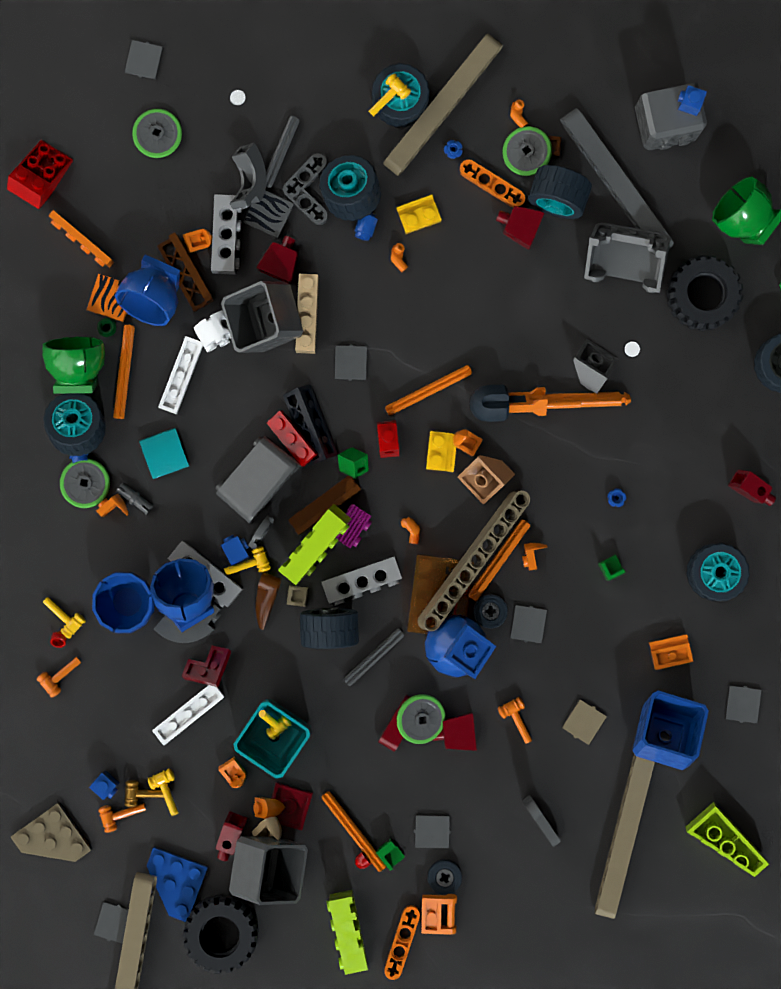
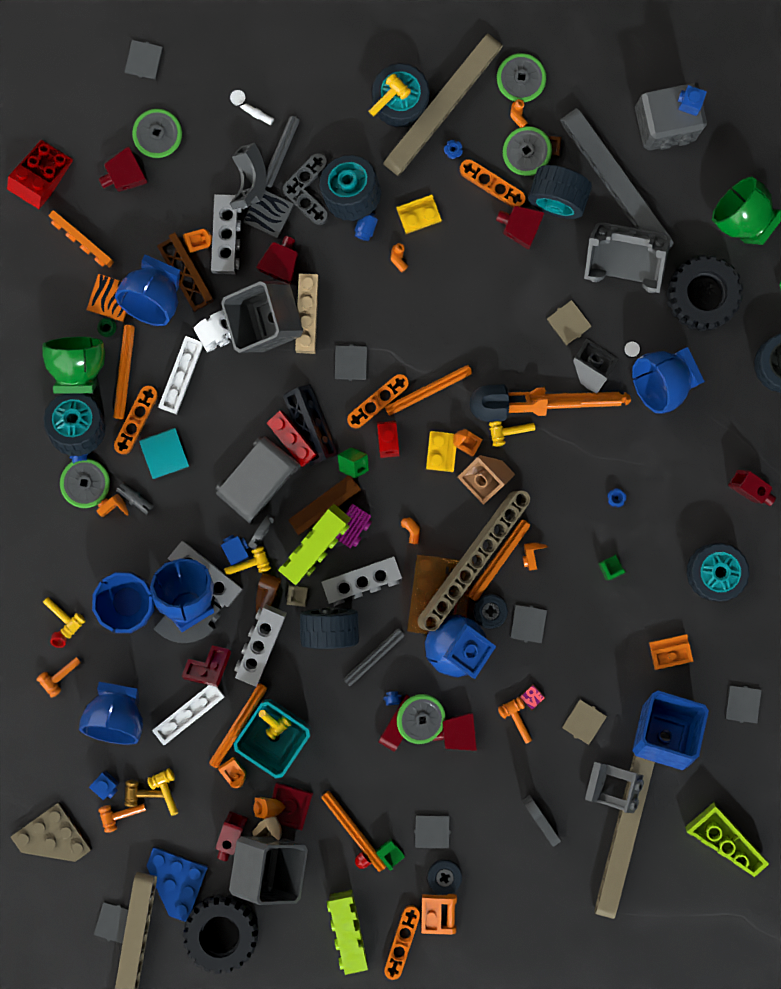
(113, 715): none -> blue plate
(123, 172): none -> dark red torso
(138, 421): none -> orange beam
(238, 725): none -> orange axle
(244, 670): none -> light grey brick
(257, 113): none -> white piece
(380, 404): none -> orange beam
(392, 698): none -> blue plate
(498, 432): none -> yellow piece
(522, 65): none -> dark grey wheel
(532, 697): none -> tile
(569, 322): none -> dark tan piece
(596, 784): none -> dark grey panel
(668, 381): none -> blue plate

